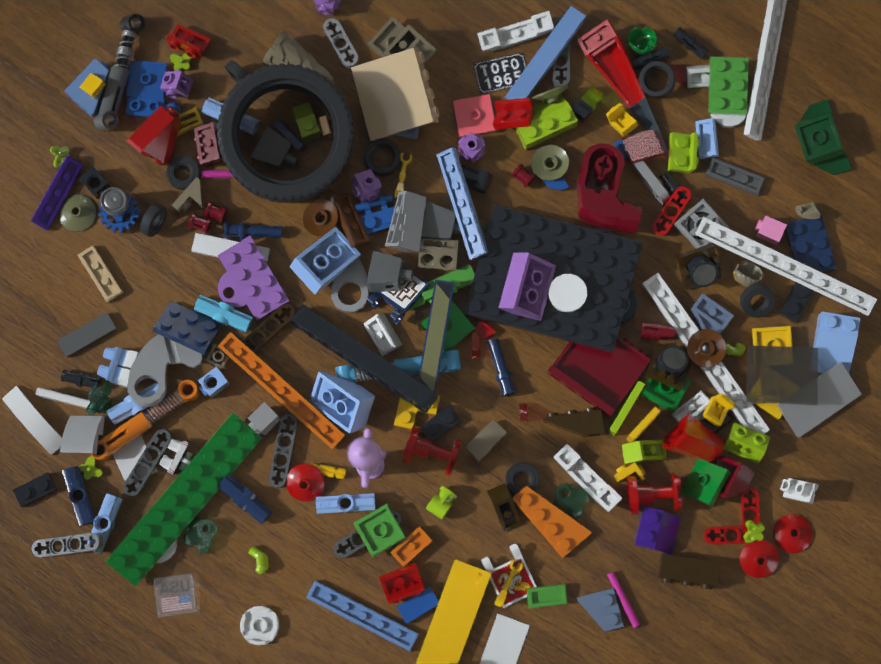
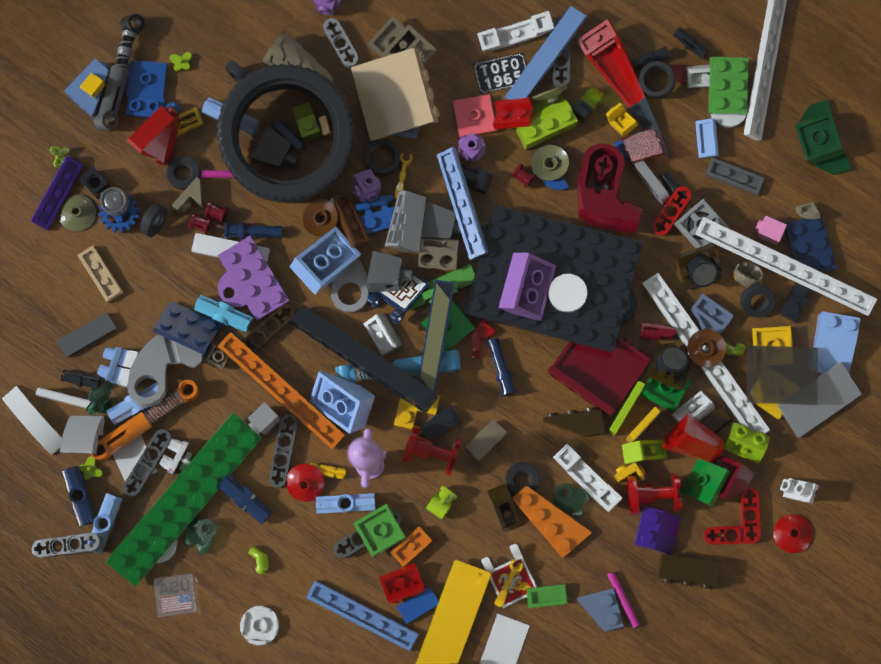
(34, 490): black plate -> none
(176, 84): medium lavender brick -> none
(188, 42): red bracket -> none
(207, 144): dark red bracket -> none
(216, 374): light blue brick -> none
(523, 412): clear red tile -> none
(642, 40): green hair -> none
(683, 152): lime bracket -> none
(717, 409): yellow bracket -> none
(752, 552): red dish -> none
(754, 531): lime piece -> none

